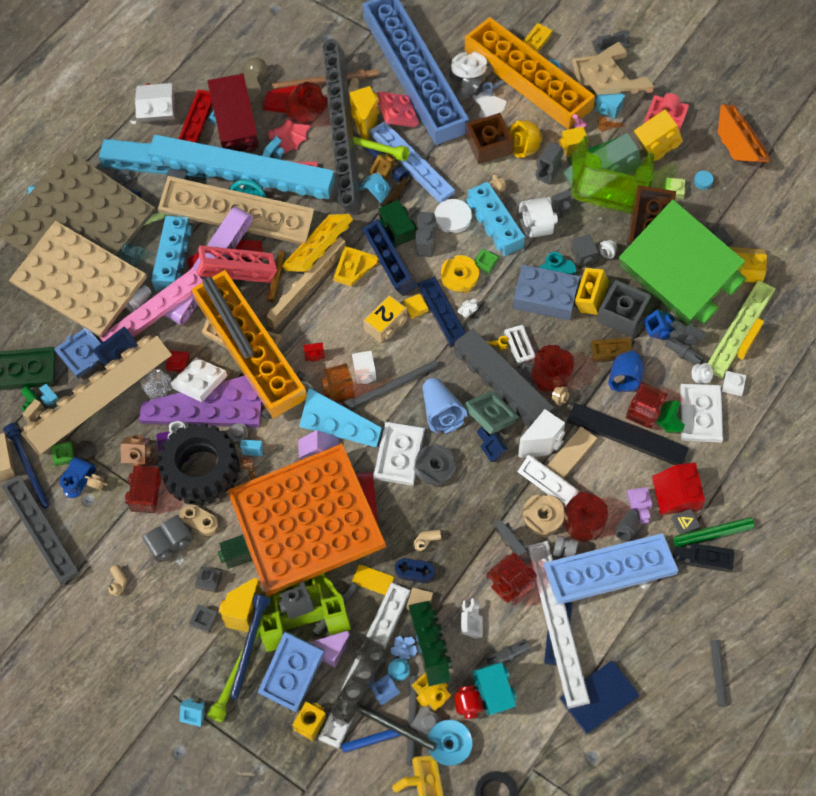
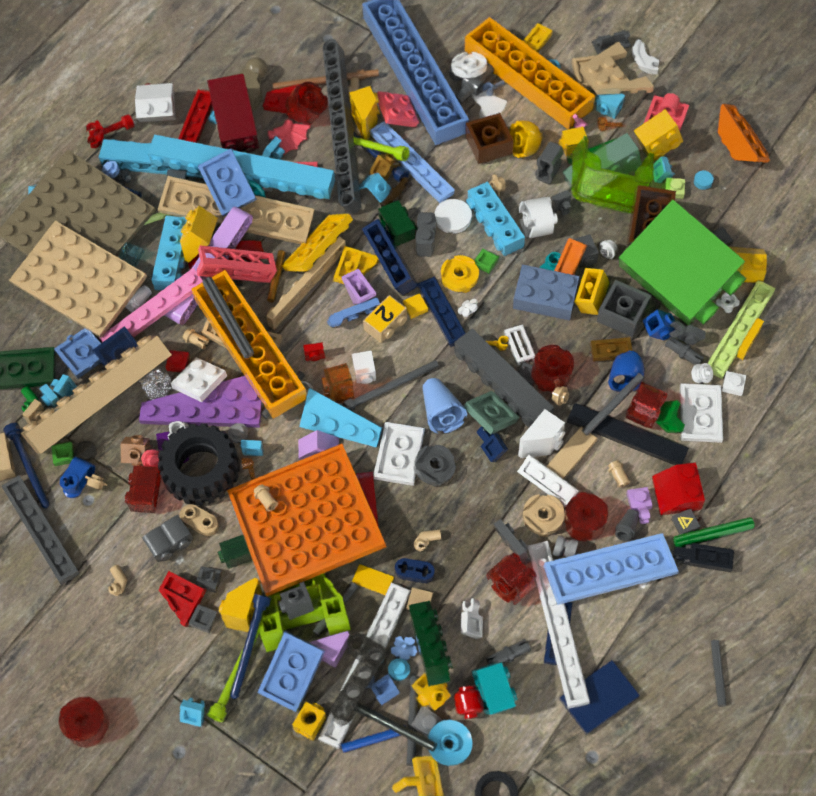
(63, 386): none -> medium azure tile
(75, 713): none -> clear red brick
(99, 132): none -> red bar
(111, 169): none -> light blue plate
(150, 458): none -> coral plate
(181, 596): none -> red wing
(195, 338): none -> tan pin
(197, 231): none -> yellow slope
(227, 182): none -> medium blue plate
(263, 494): none -> tan pin
(352, 312): none -> medium blue hinge
(358, 287): none -> lavender slope
(571, 257): none -> orange tile
(613, 404): none -> dark grey bar
(618, 473): none -> tan pin
(643, 60): none -> white piece
(662, 170): none -> tile
(733, 302): none -> white plate

